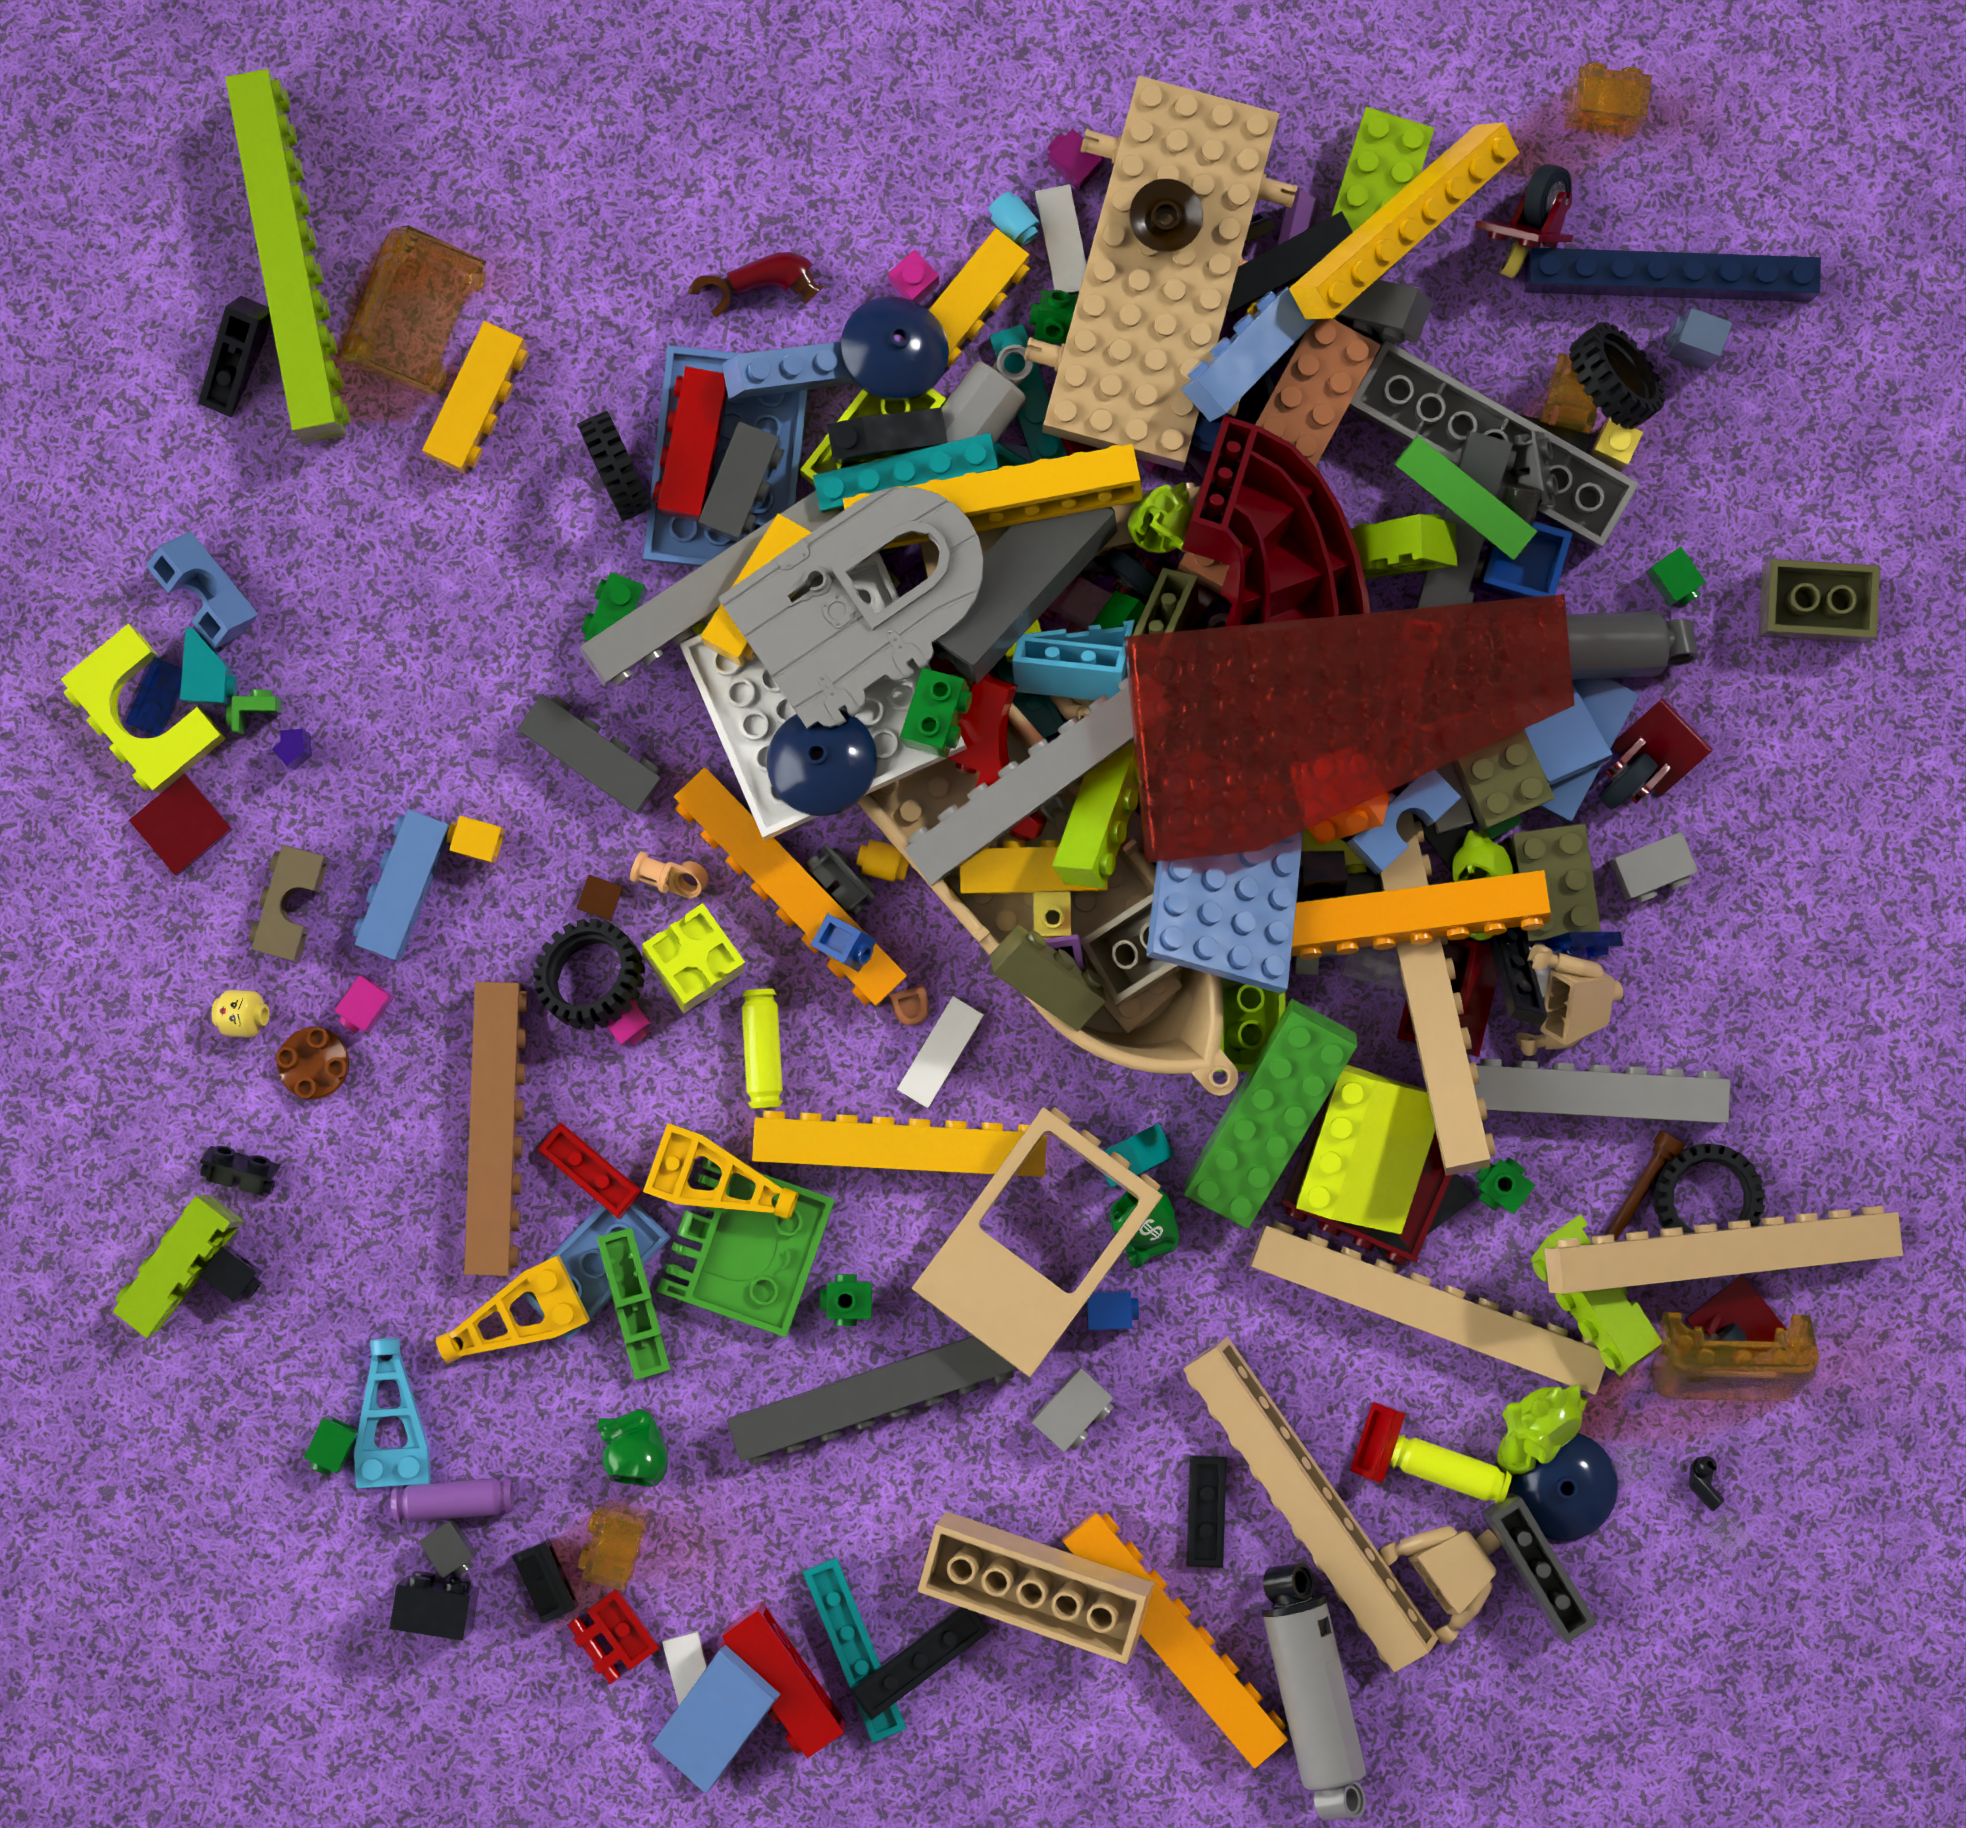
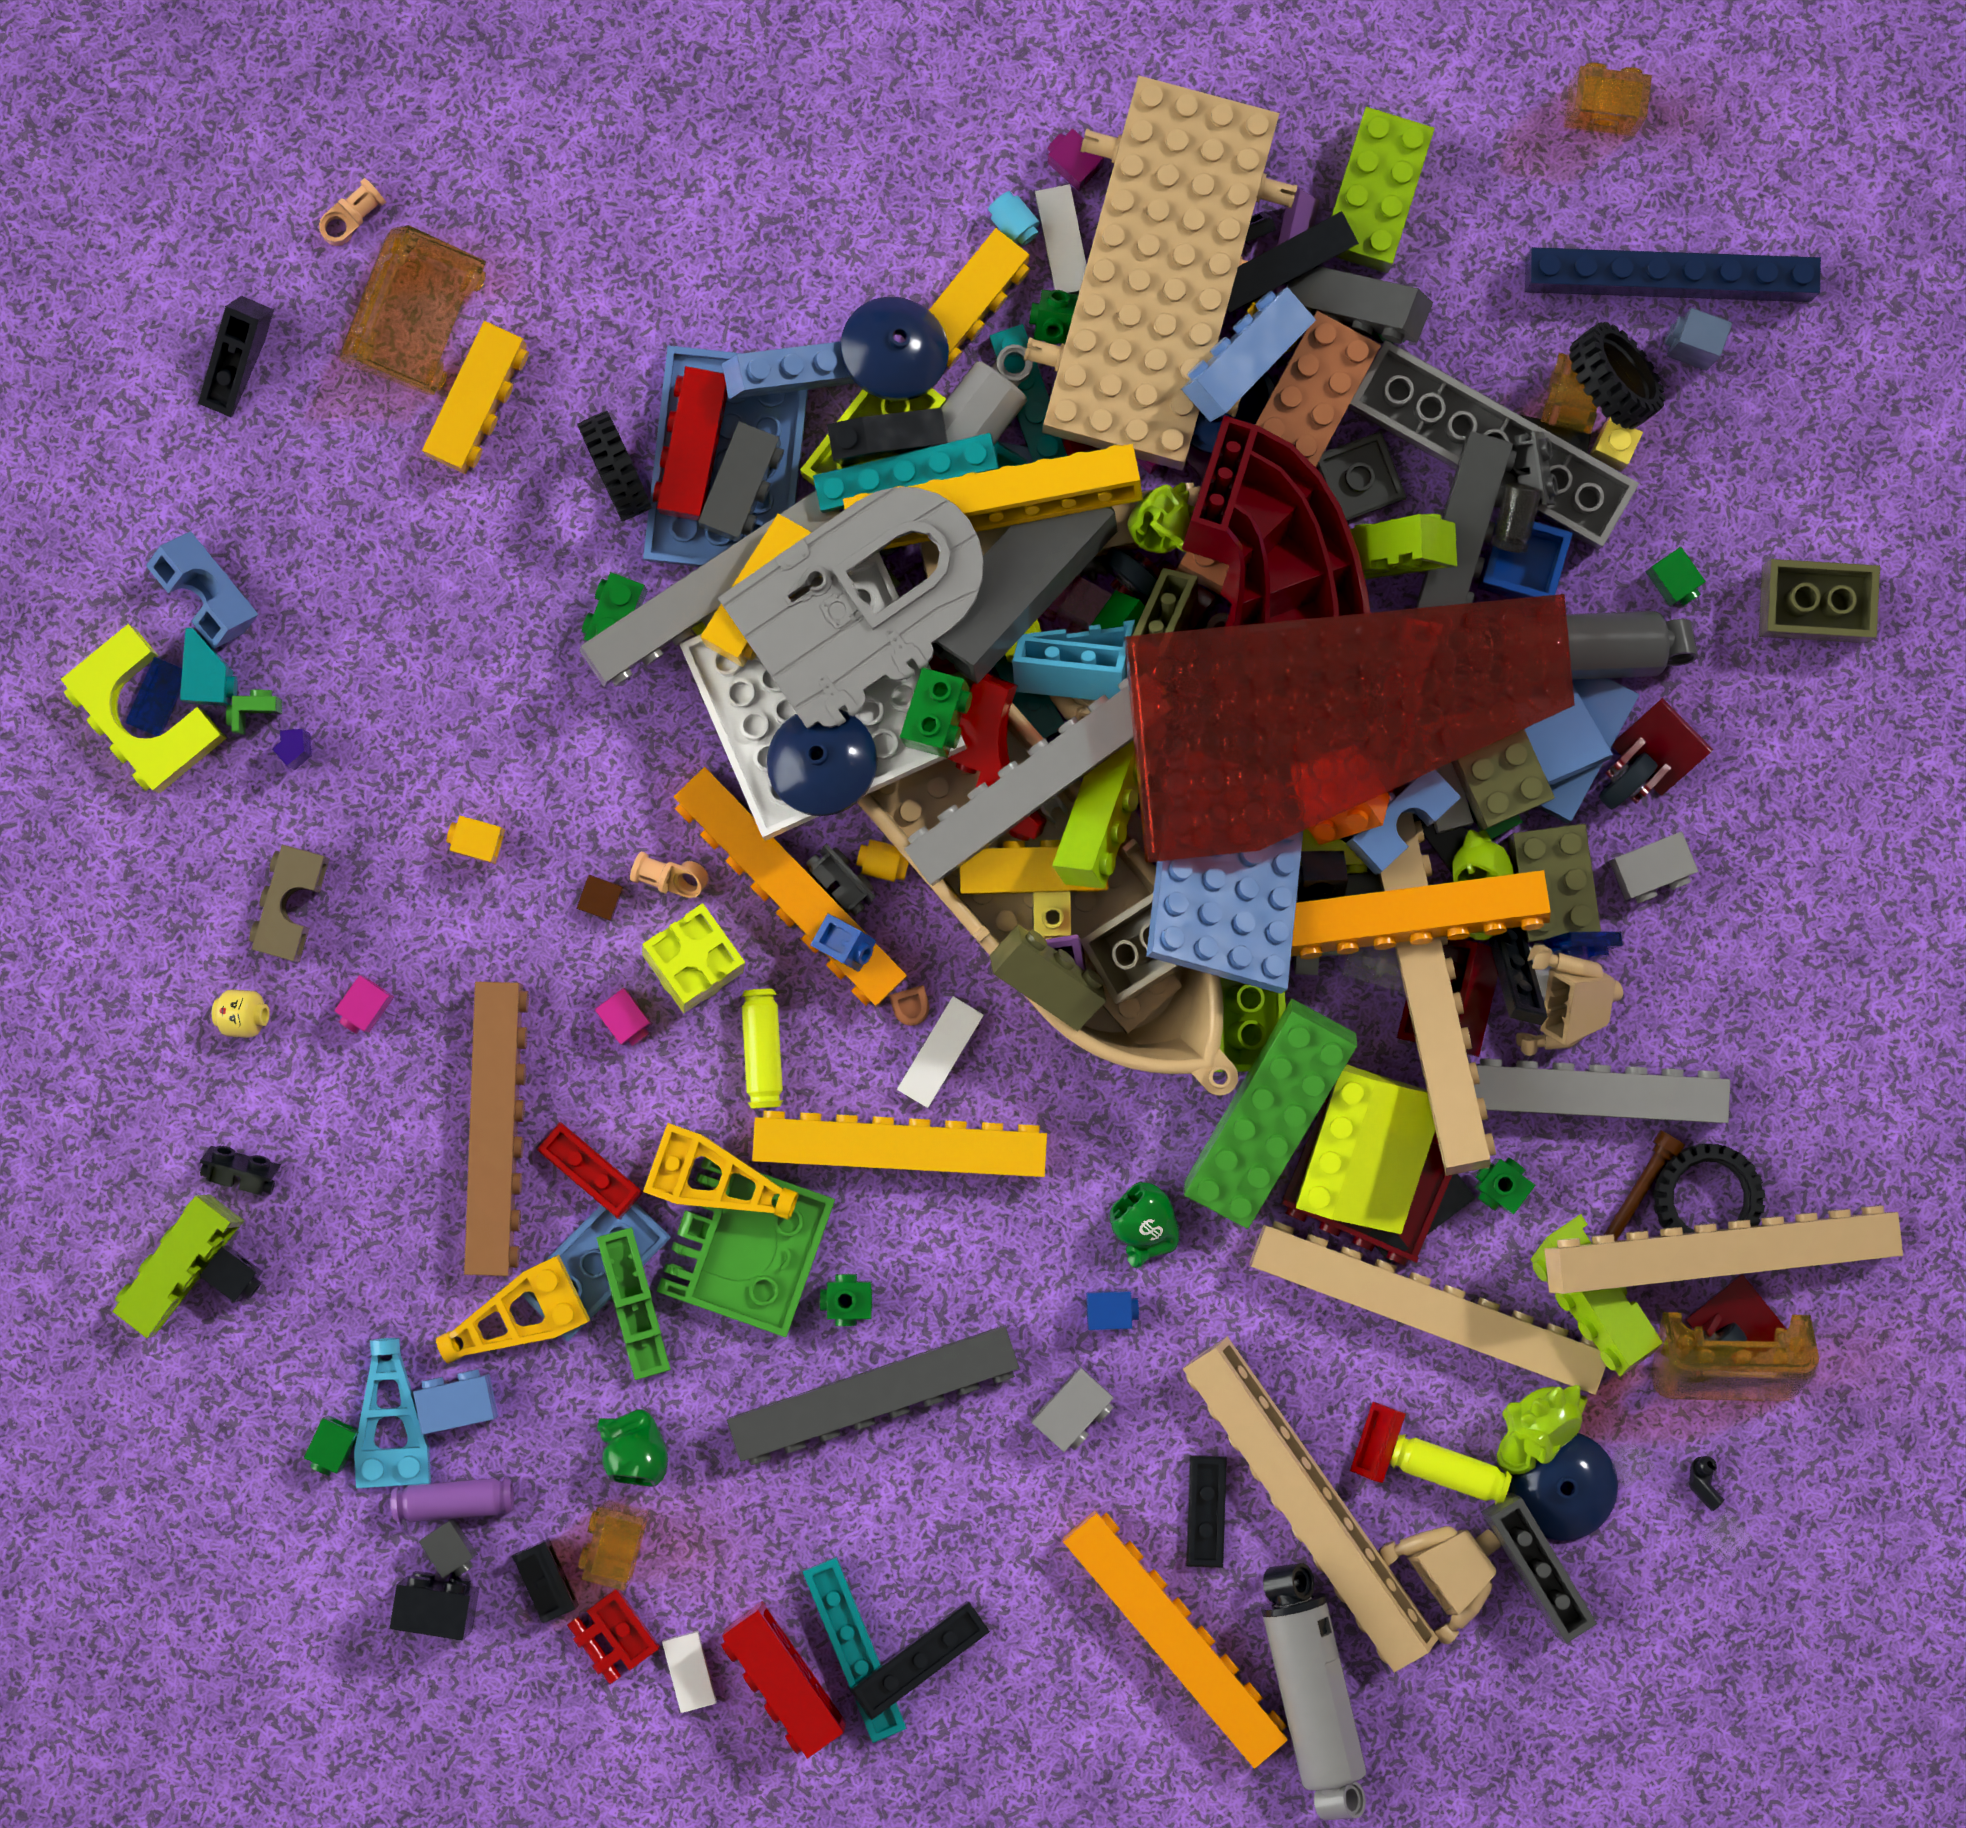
(180, 824): dark red tile -> none
(286, 256): lime brick -> none
(313, 1063): dark orange dish -> none
(351, 212): none -> light nougat connector
(402, 886): medium blue brick -> none
(455, 1403): none -> medium blue brick
(559, 953): black tyre -> none
(590, 754): dark grey brick -> none
(715, 1719): medium blue tile -> none
(777, 270): dark red piece -> none
(913, 277): dark pink brick -> none
(1000, 1294): tan window -> none
(1036, 1587): tan brick -> none
(1142, 1150): teal slope -> none
(1171, 198): dark brown dish -> none
(1362, 476): none -> dark grey tile
(1404, 221): yellow brick -> none
(1465, 497): bright green slope -> none
(1514, 260): light yellow tile -> none
(1541, 207): plate -> none

